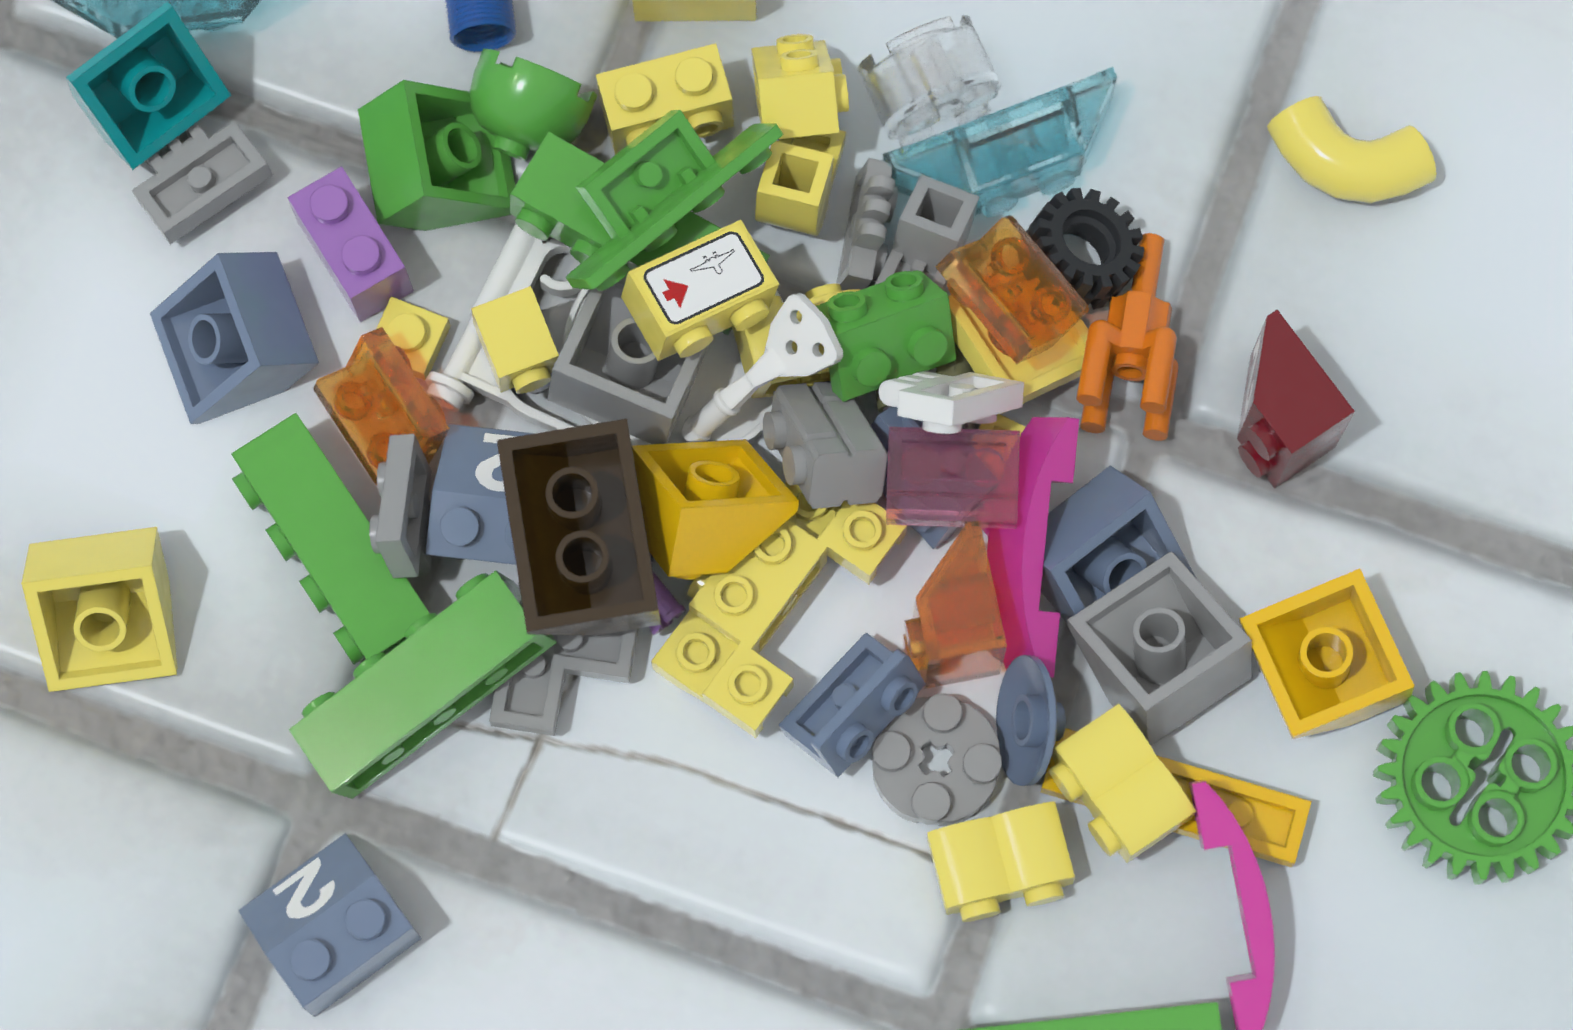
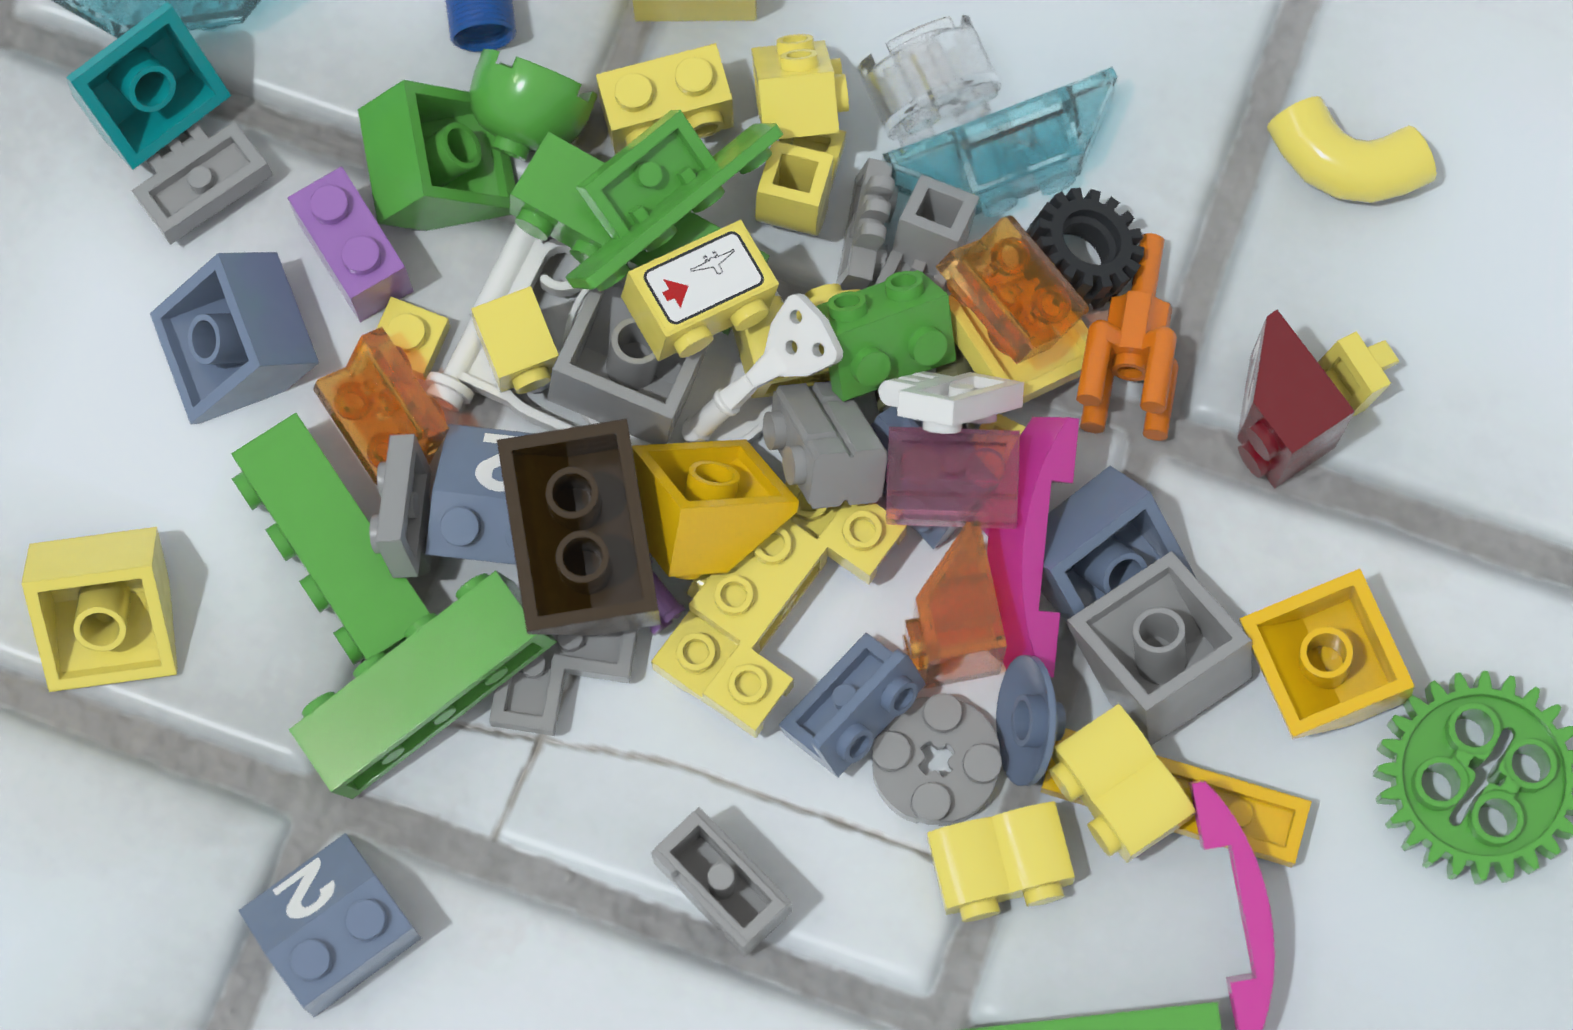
(721, 881): none -> light grey brick
(1359, 369): none -> light yellow tile

